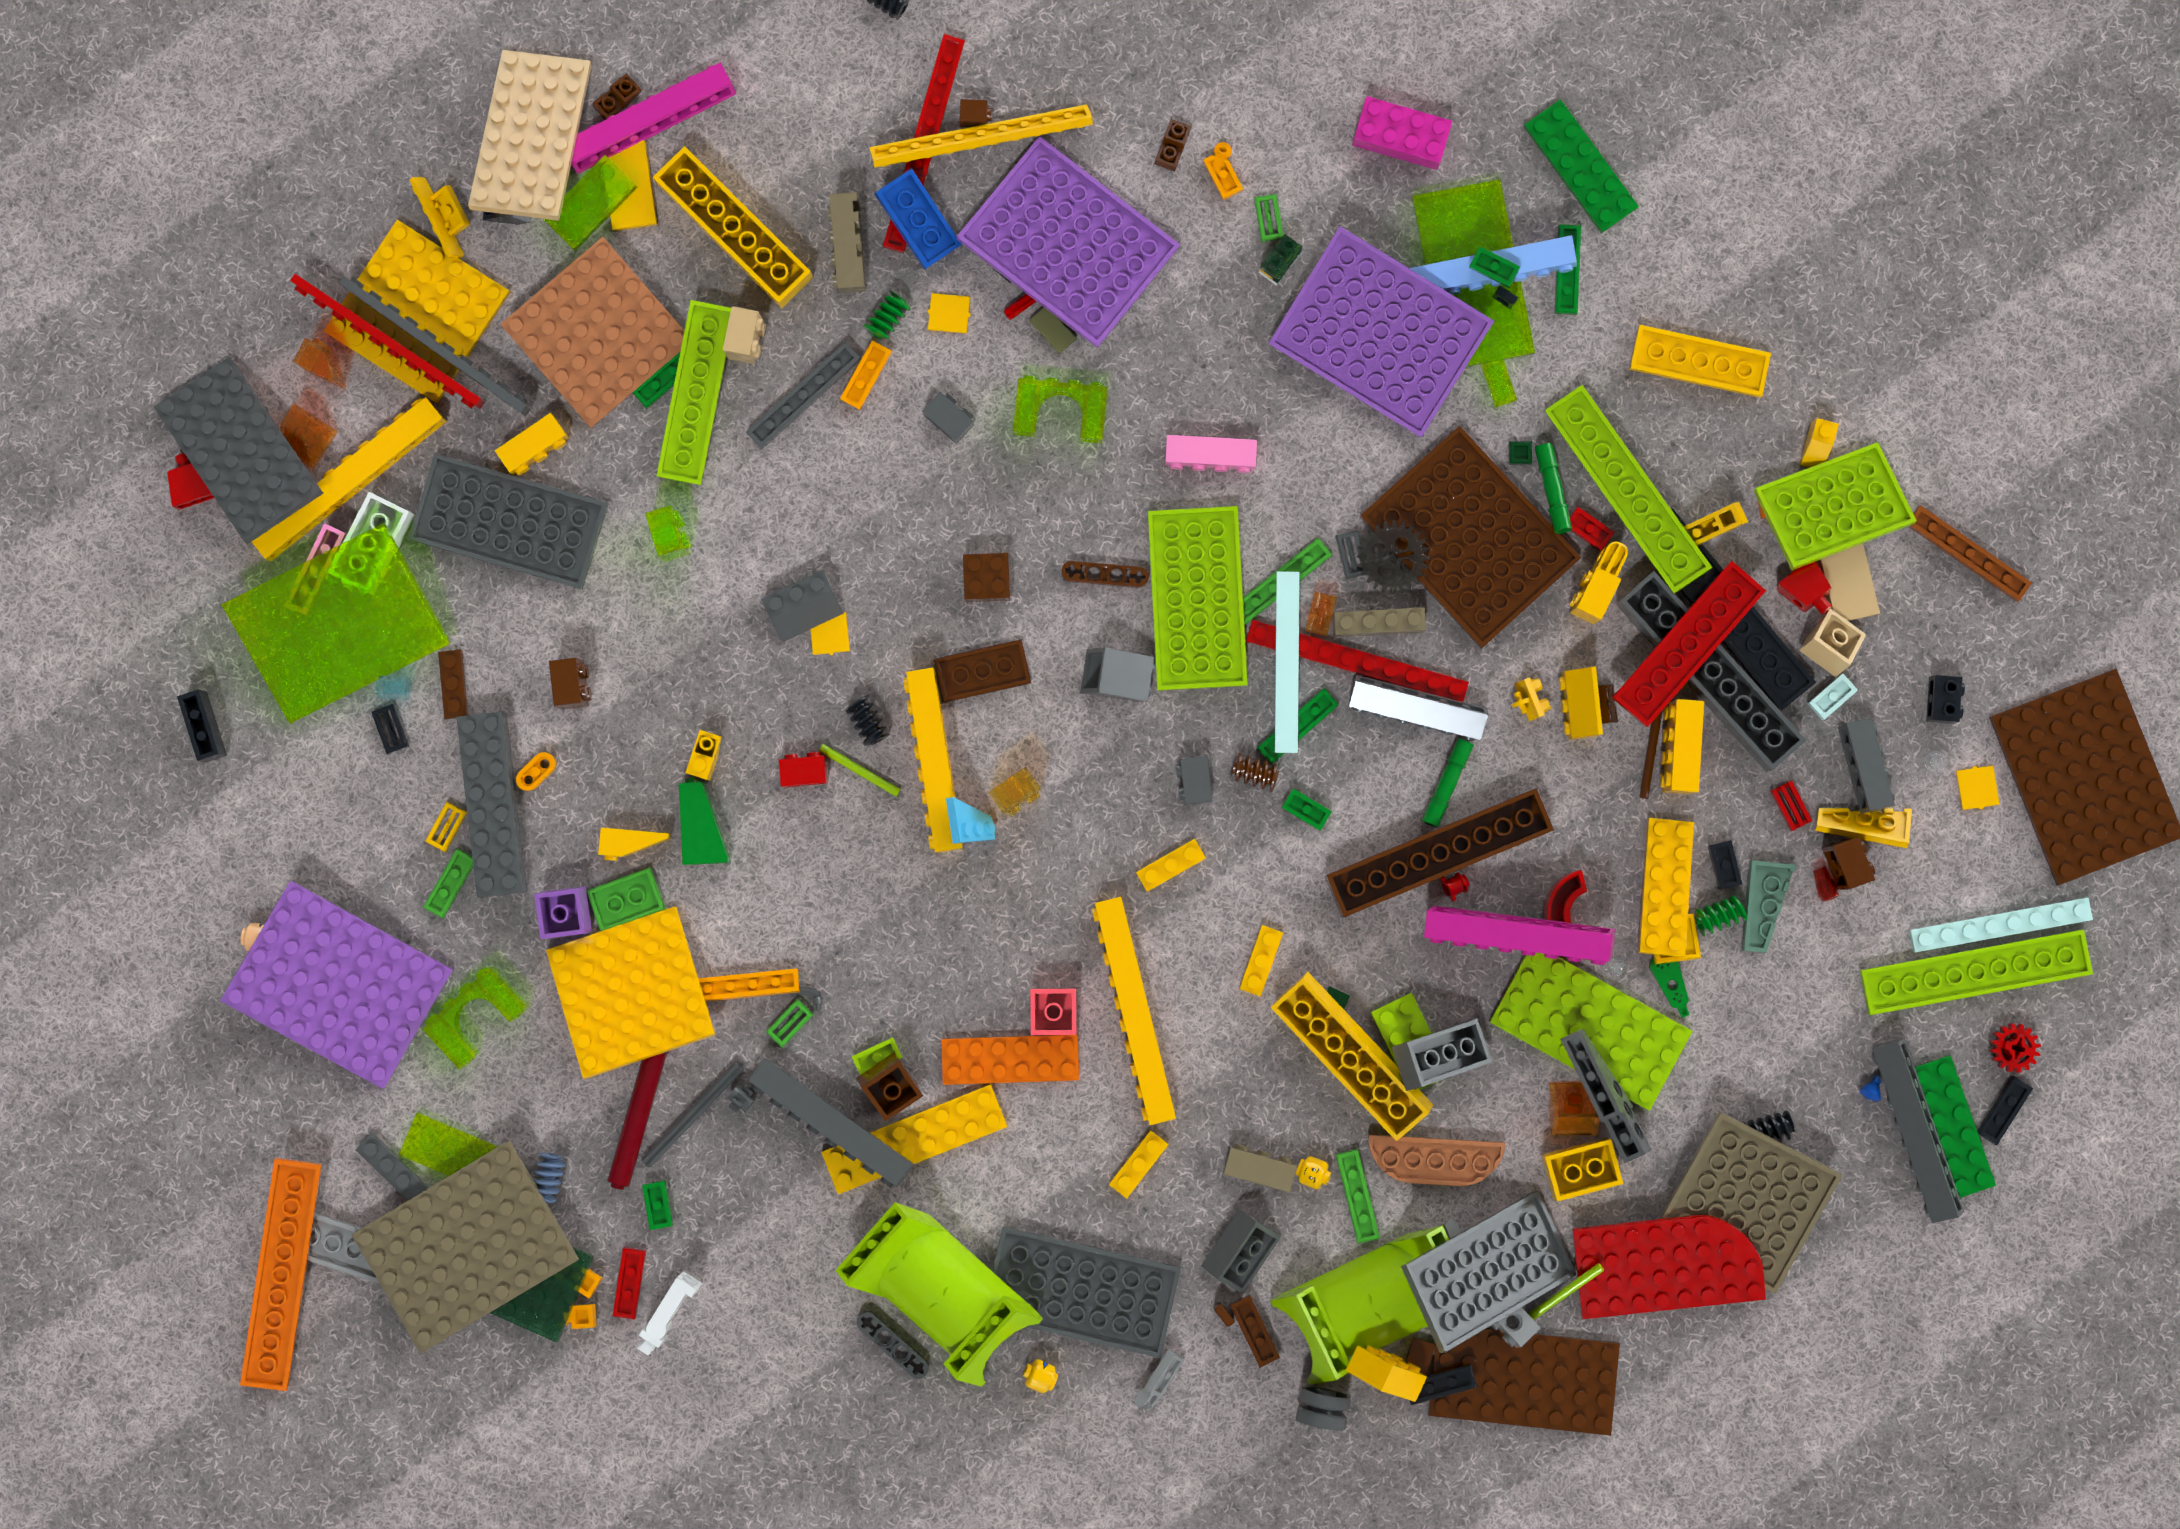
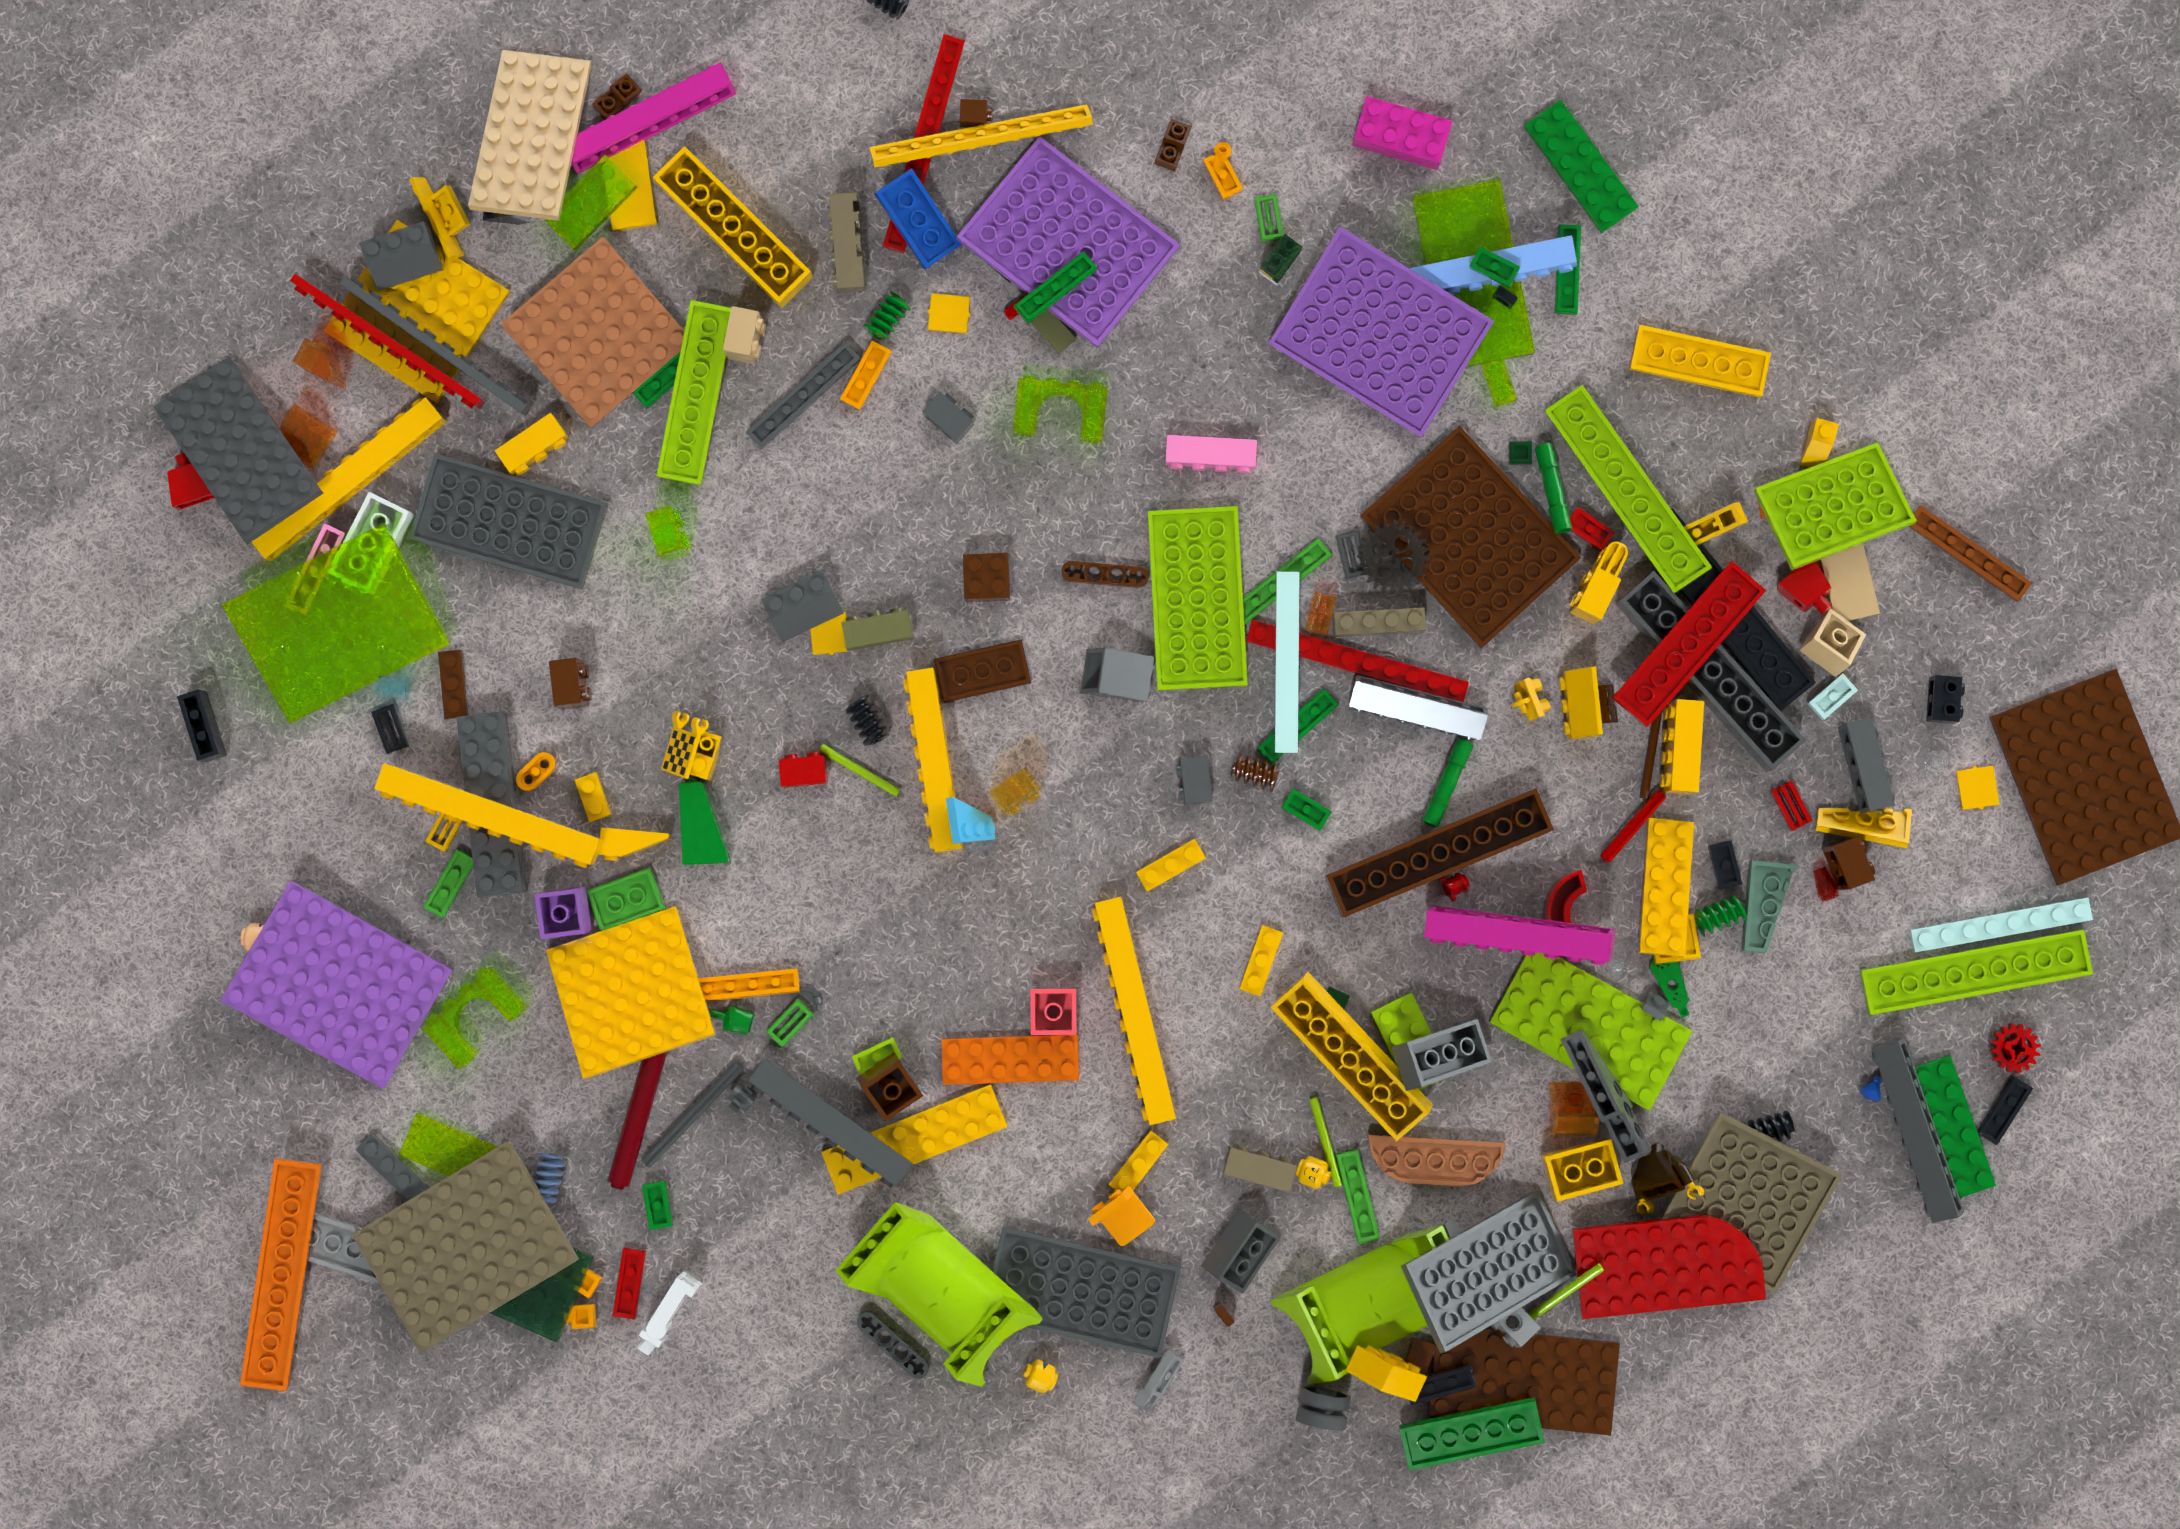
(401, 256): none -> dark grey slope
(488, 814): none -> yellow brick
(593, 797): none -> yellow plate
(683, 745): none -> yellow flag
(734, 1019): none -> green piece
(877, 629): none -> olive brick
(1055, 288): none -> green tile
(1122, 1215): none -> light orange bracket
(1254, 1331): reddish brown plate -> none
(1325, 1141): none -> lime bar
(1471, 1433): none -> green plate
(1633, 826): none -> red axle
(1655, 1006): none -> dark grey plate
(1660, 1176): none -> dark brown torso

